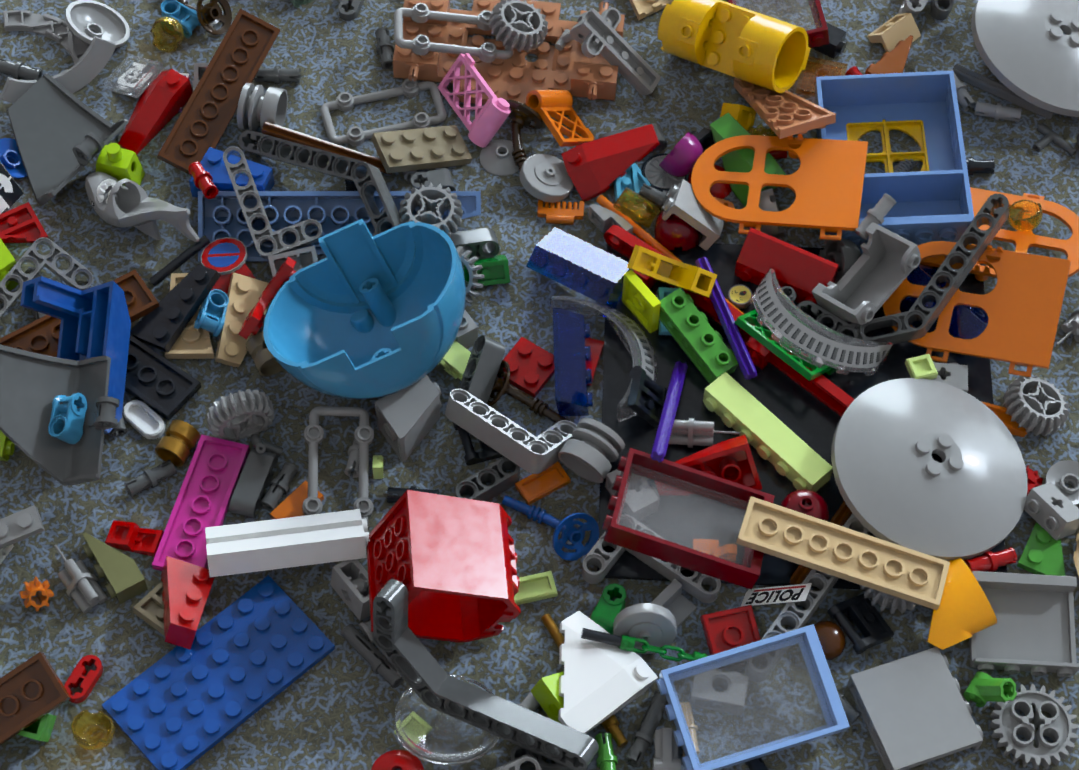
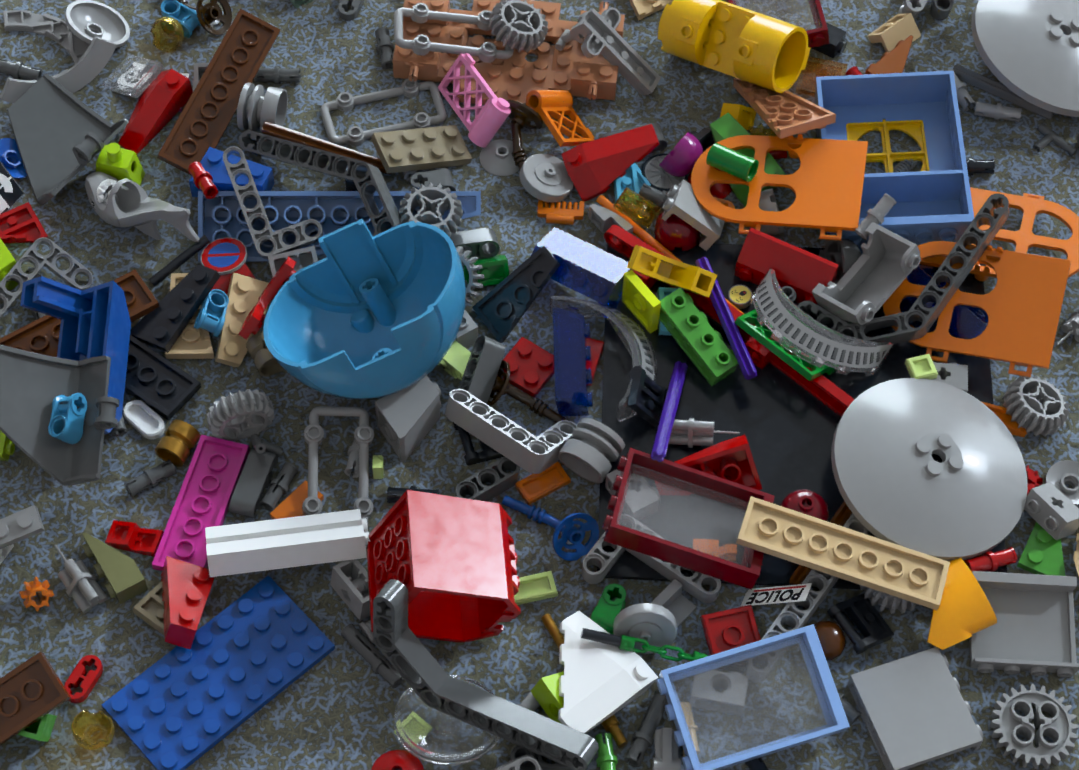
(514, 295): none -> black wing
(732, 162): none -> green pin
(767, 434): yellowish green brick -> none
(985, 688): bright green piece -> none
(1025, 215): clear yellow hair -> none

